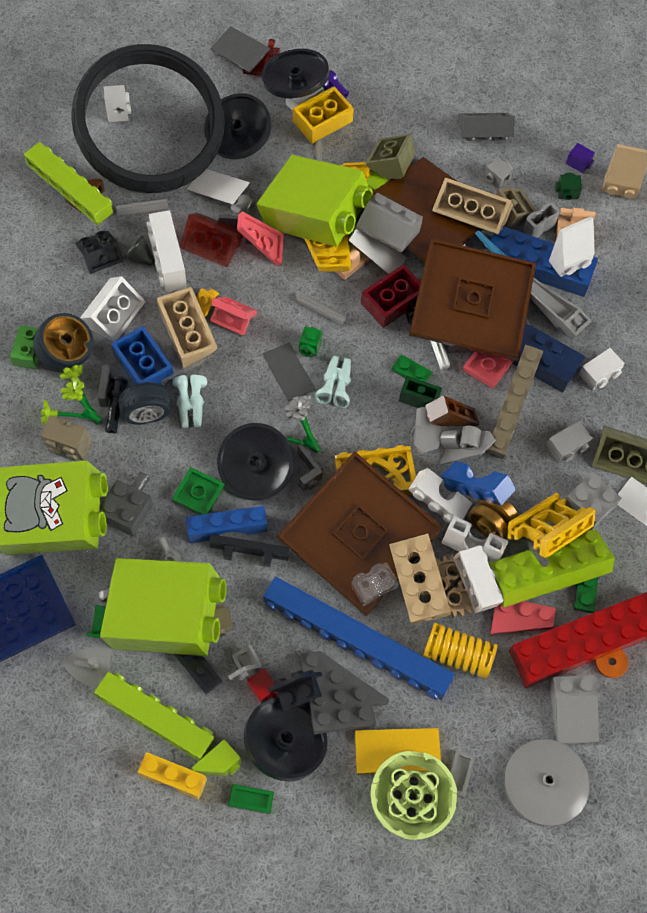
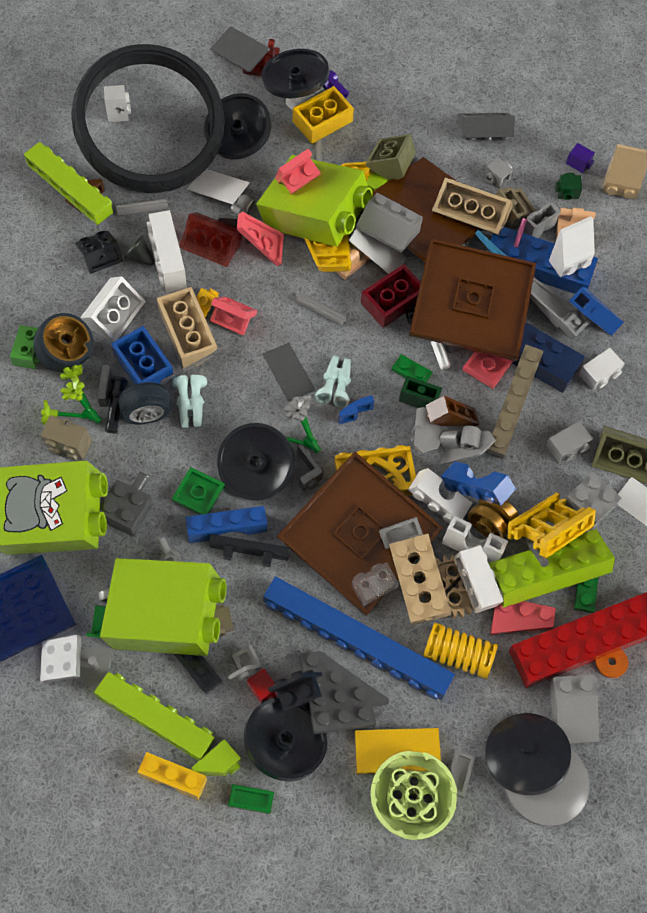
(60, 659): none -> tile
(297, 172): none -> coral bracket
(310, 341): green brick -> none
(351, 411): none -> blue slope
(400, 532): none -> light grey tile
(520, 232): none -> bright pink piece
(528, 754): none -> black dish
(596, 310): none -> blue slope

